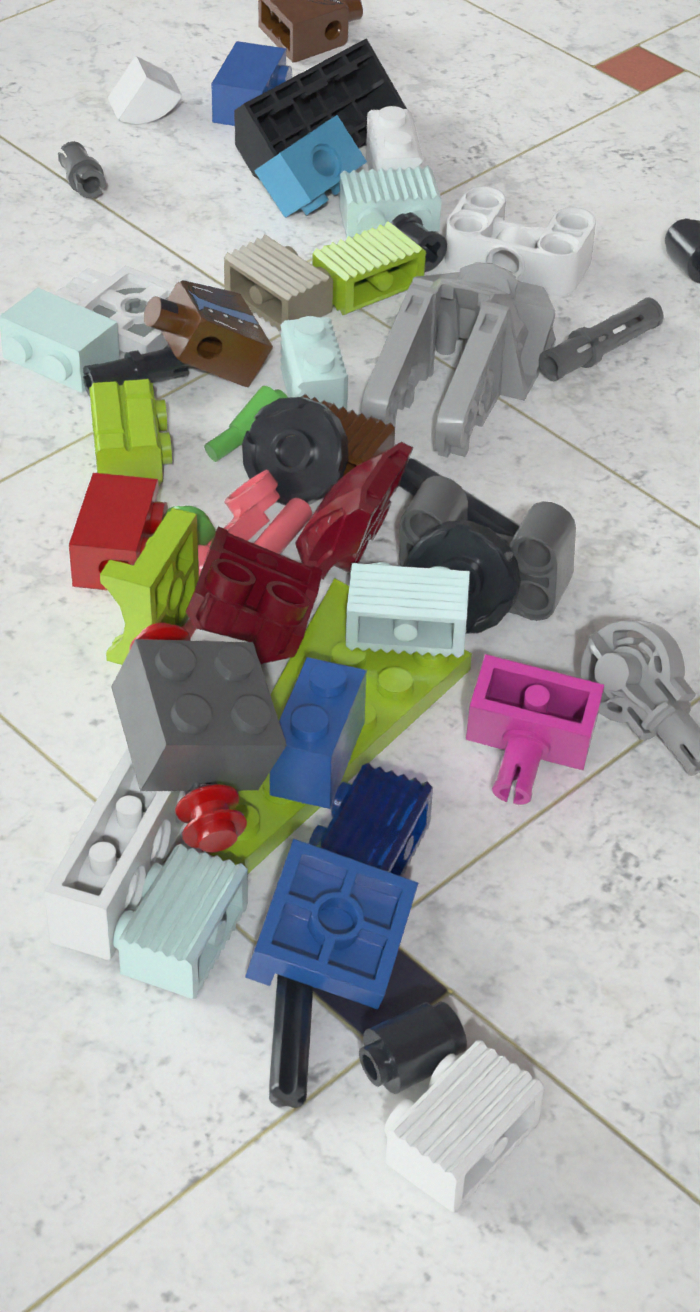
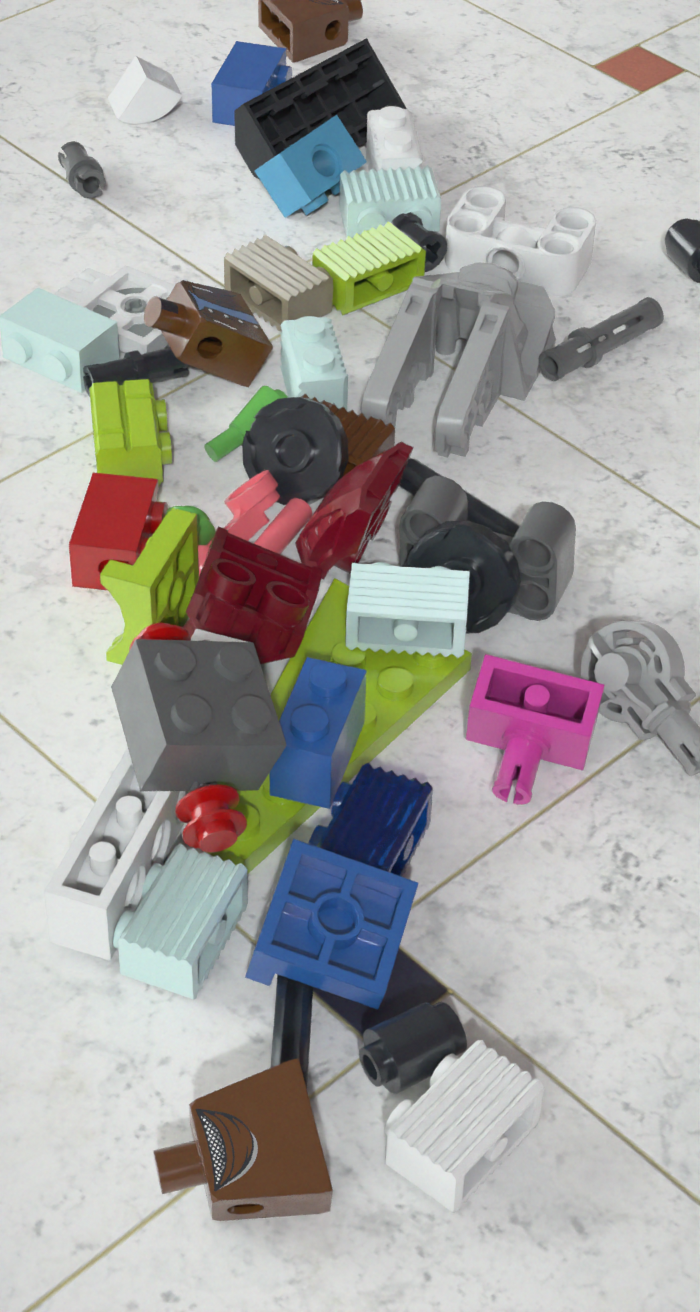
(252, 1149): none -> reddish brown torso

